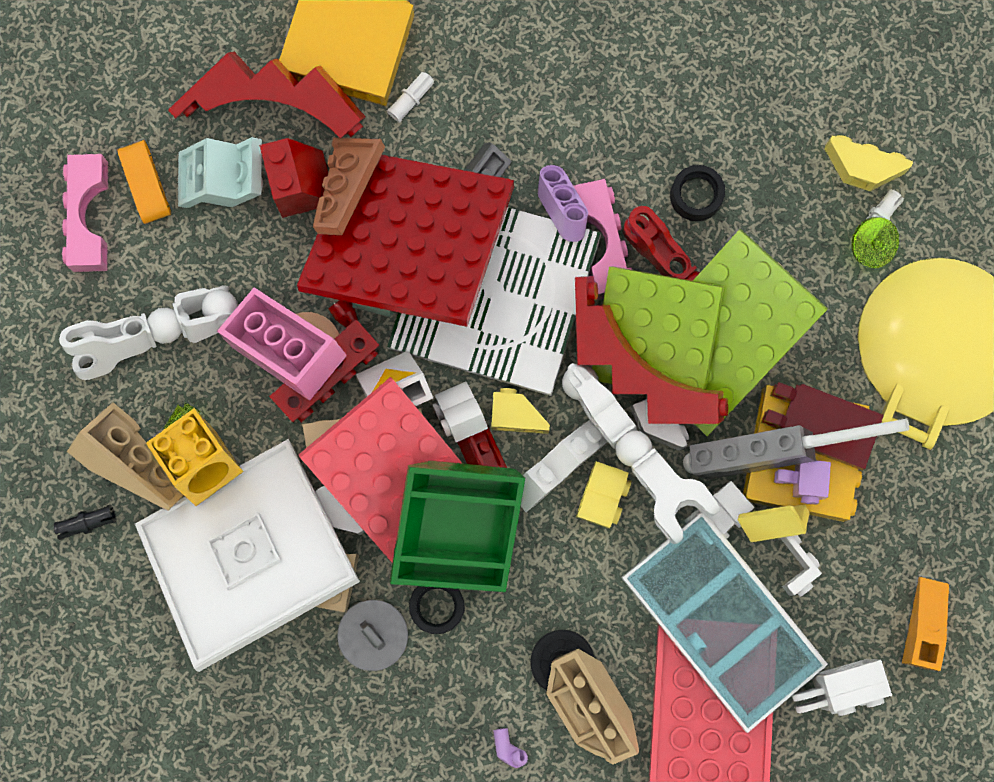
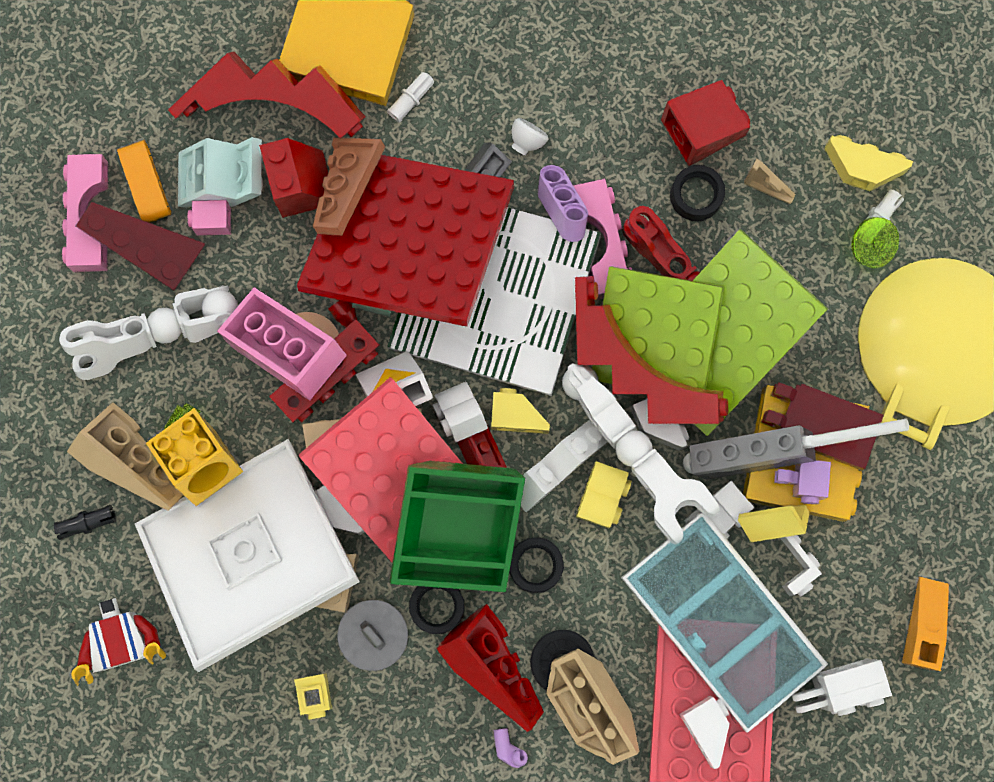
(116, 642): none -> torso
(147, 246): none -> dark red wing
(210, 217): none -> bright pink brick
(313, 695): none -> light yellow window
(483, 660): none -> red wedge
(527, 136): none -> white brick
(552, 550): none -> black tyre
(705, 121): none -> red slope
(708, 728): none -> white slope
(764, 180): none -> tan tile

